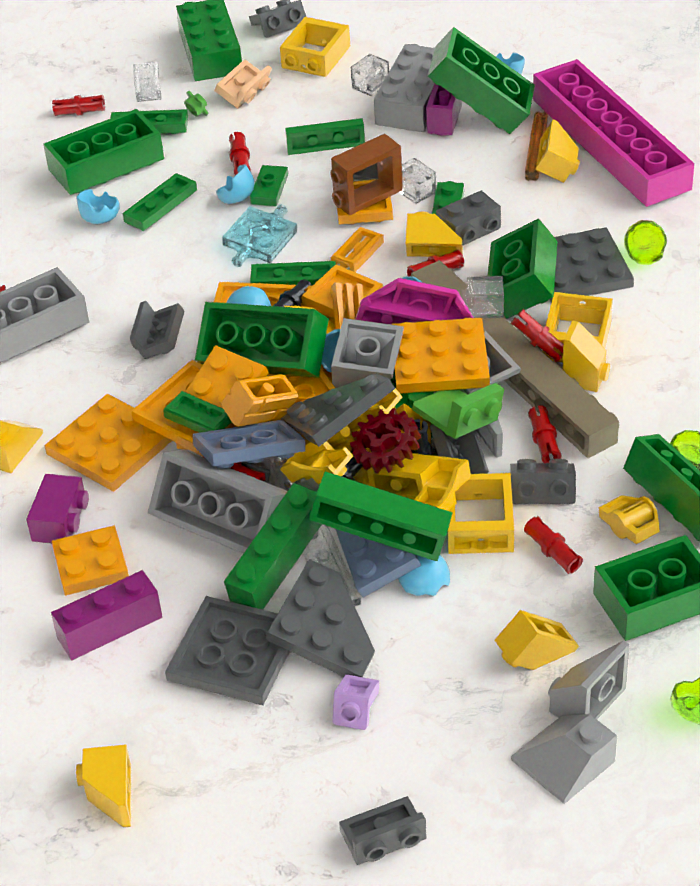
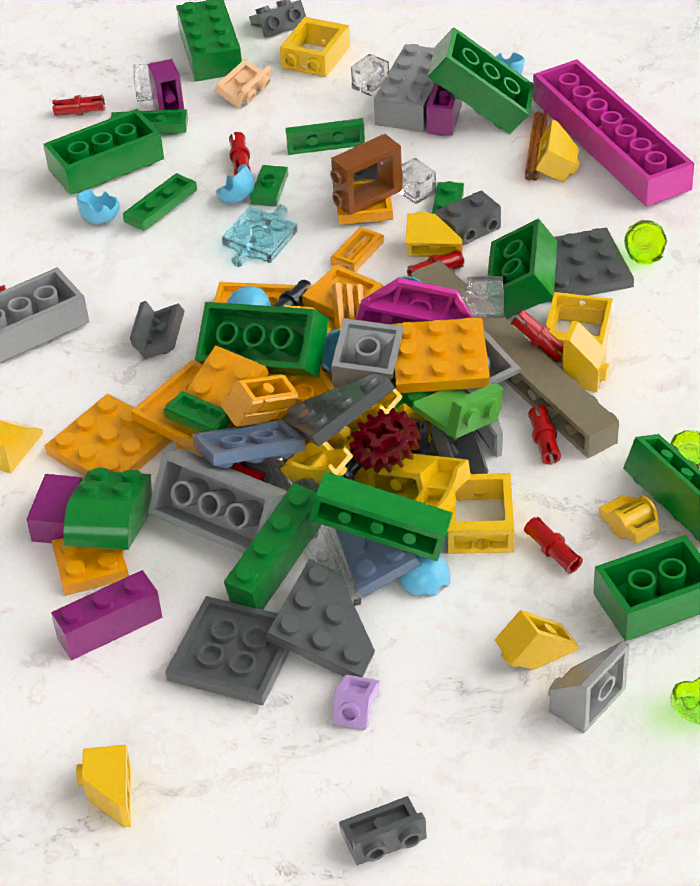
(107, 509): none -> green brick
(165, 85): none -> magenta brick
(195, 104): bright green plate -> none
(289, 272): green plate -> none
(543, 482): dark grey bracket -> none
(568, 754): light grey slope -> none

